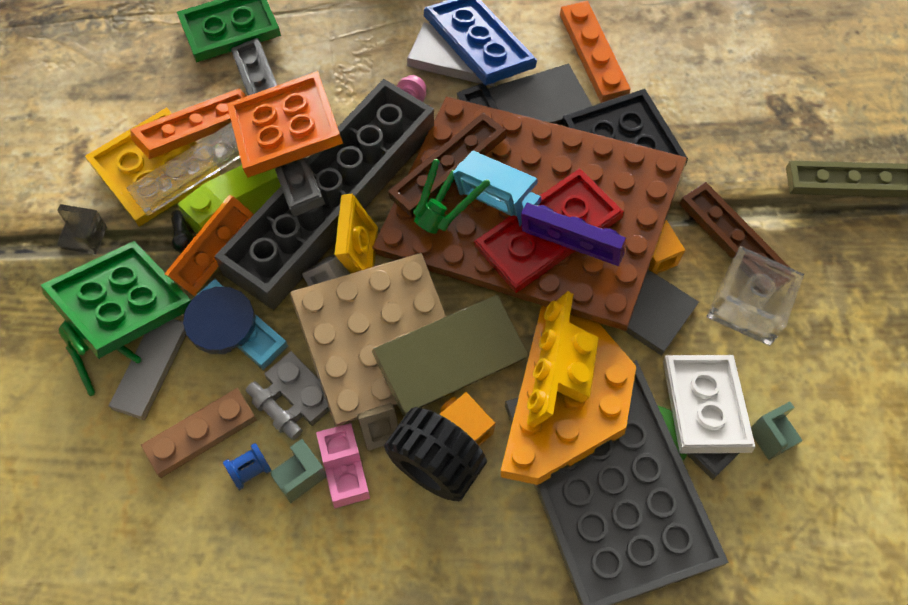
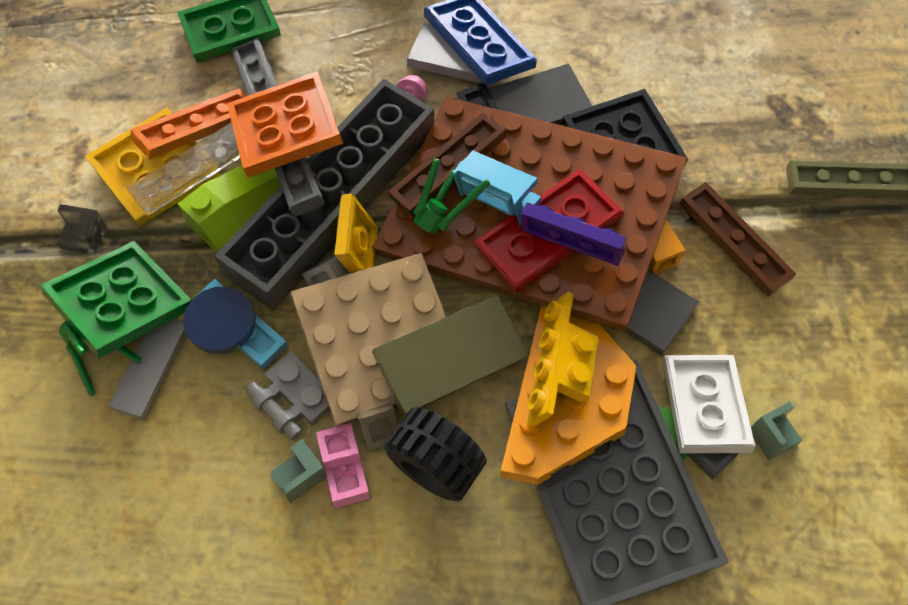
(182, 236): black piece -> none
(198, 259): orange plate -> none
(198, 433): medium nougat plate -> none
(241, 475): blue bush -> none
(469, 417): light orange brick -> none
(594, 51): orange plate -> none
(756, 296): clear slope -> none

